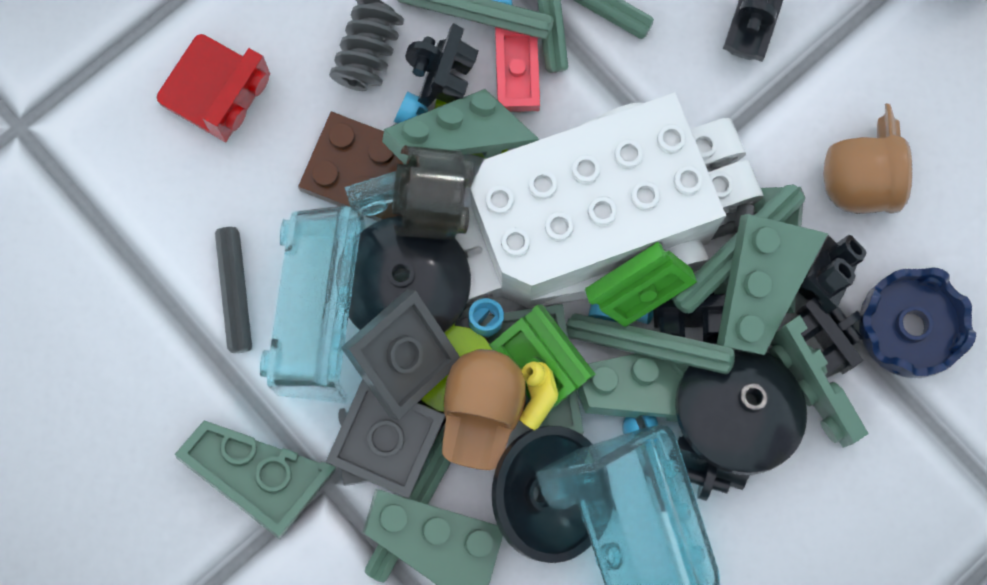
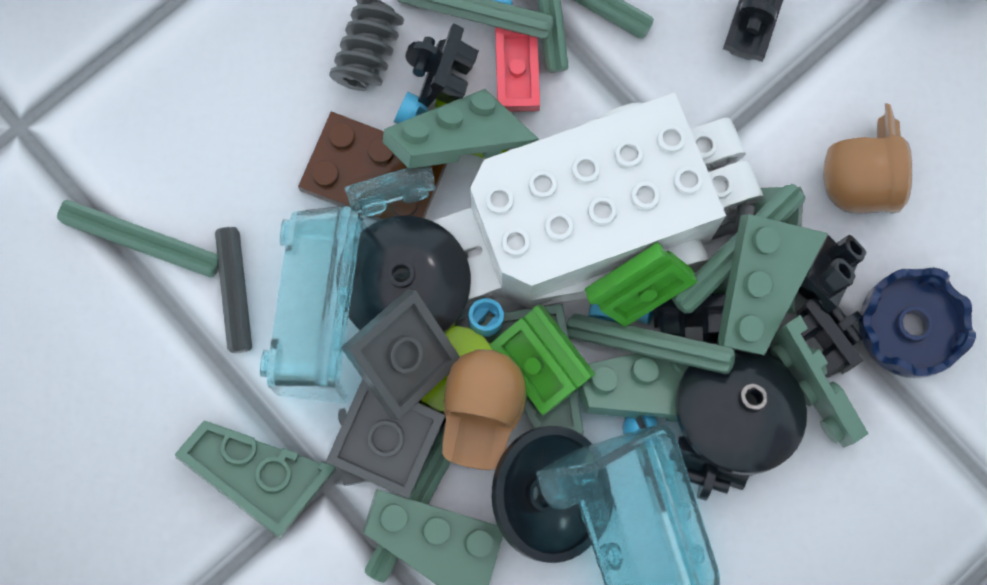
(138, 238): none -> sand green axle
(214, 86): red bracket -> none
(432, 193): clear smoke brick -> none
(542, 393): light yellow arm -> none

